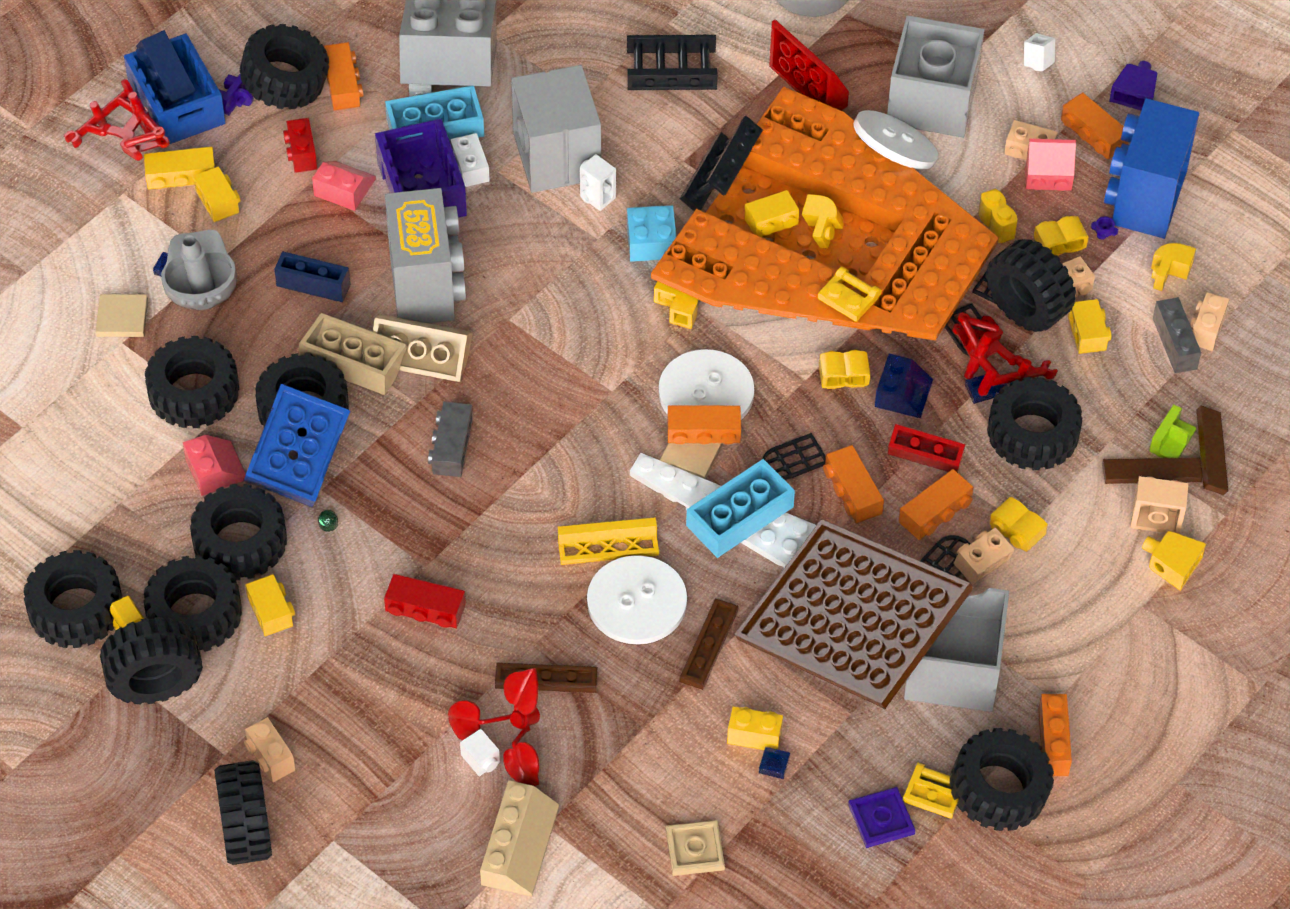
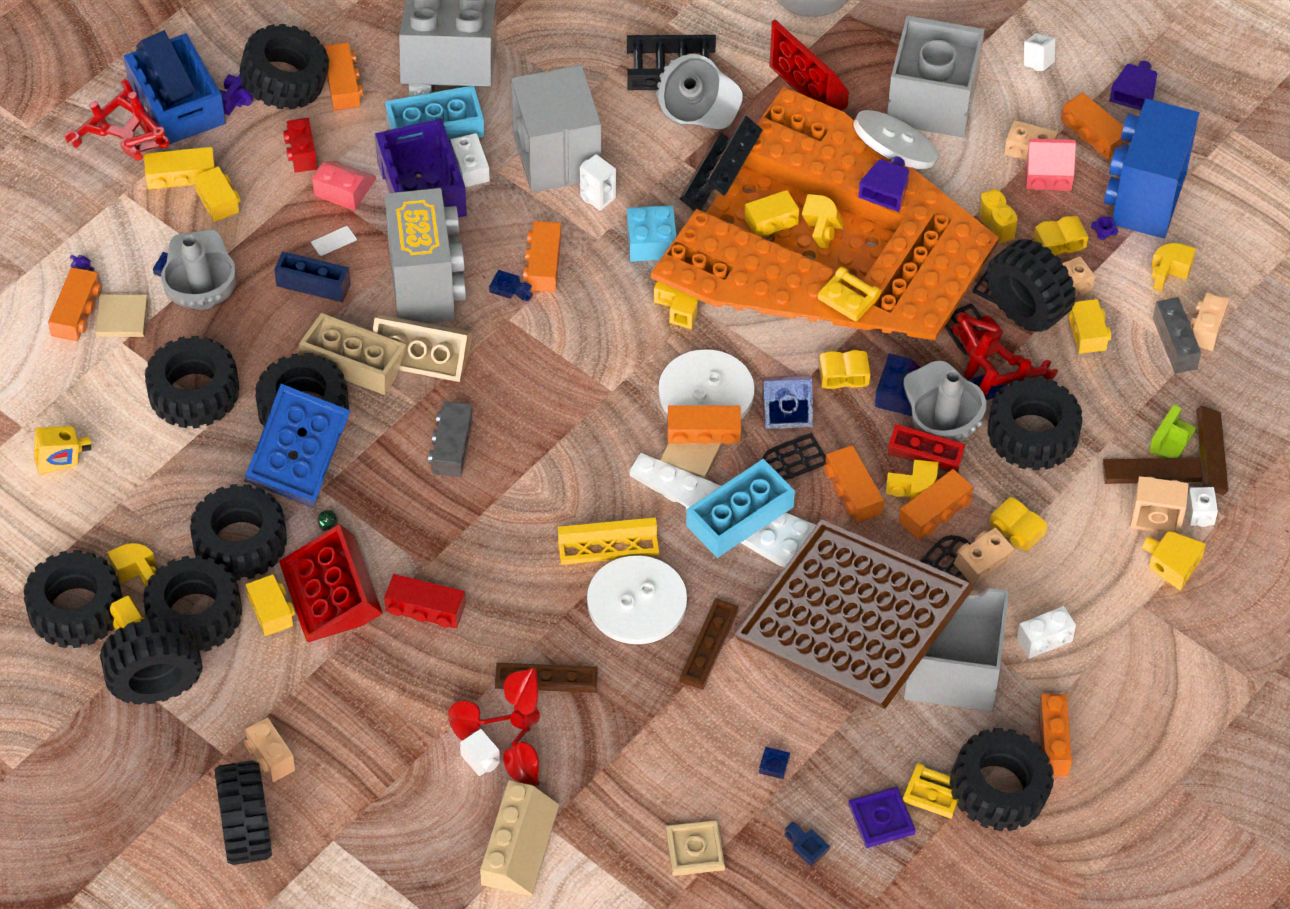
(57, 448): none -> yellow torso
(75, 304): none -> orange brick
(81, 262): none -> dark purple plate
(133, 561): none -> yellow brick
(213, 463): coral slope -> none
(330, 585): none -> red slope
(333, 240): none -> white sticker
(507, 284): none -> clear blue plate
(543, 255): none -> orange brick
(698, 93): none -> light grey piece
(754, 728): yellow brick -> none
(787, 401): none -> clear blue slope
(807, 845): none -> dark blue plate
(885, 183): none -> dark purple torso
(910, 486): none -> yellow brick
(944, 401): none -> light grey piece
(1046, 632): none -> white brick
(1201, 506): none -> white brick

